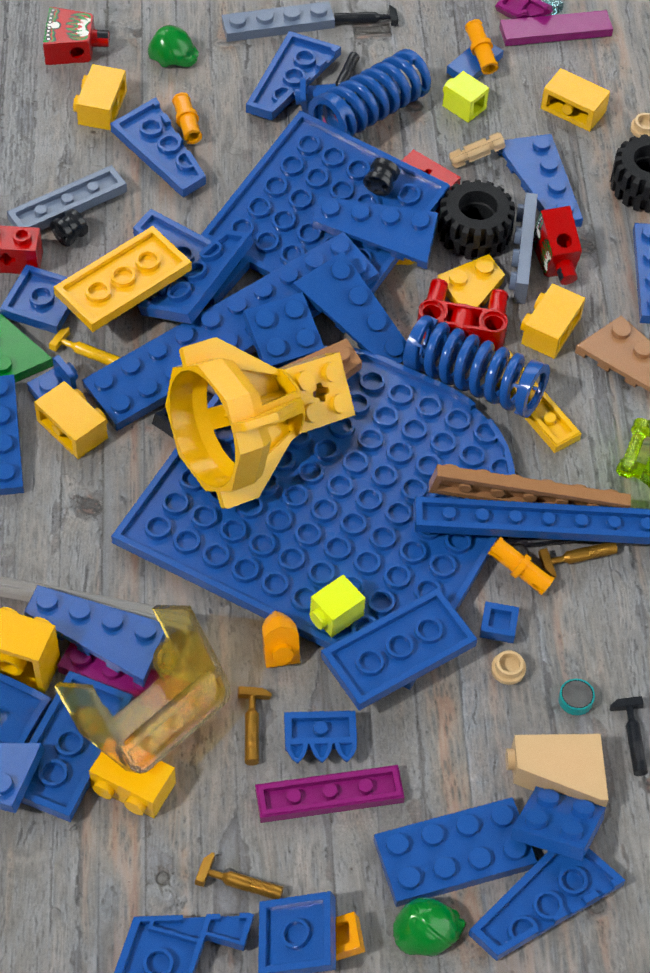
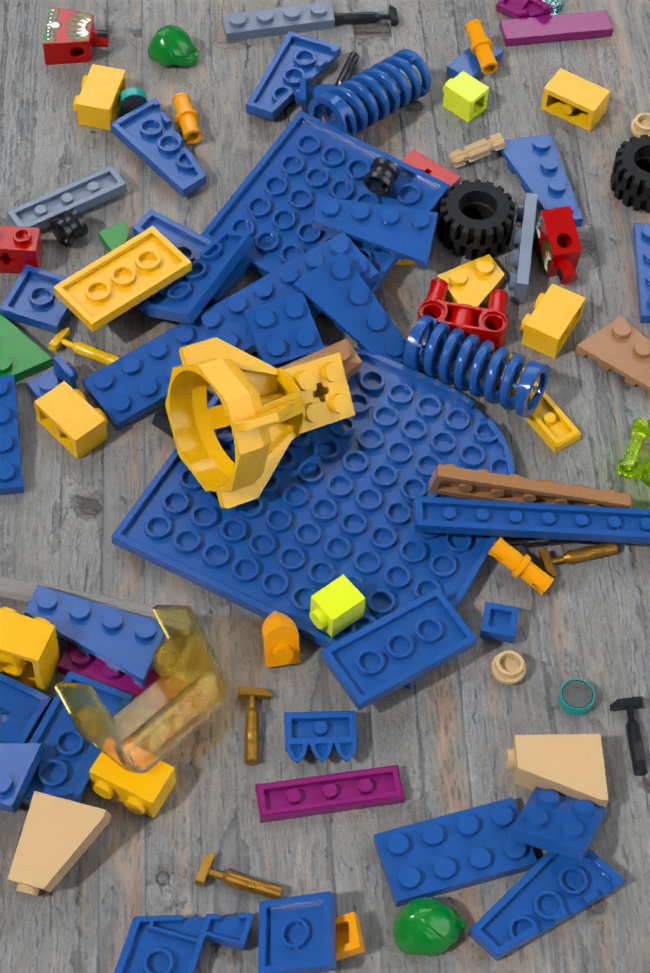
(53, 841): none -> tan slope
(114, 236): none -> tile
(131, 99): none -> tile

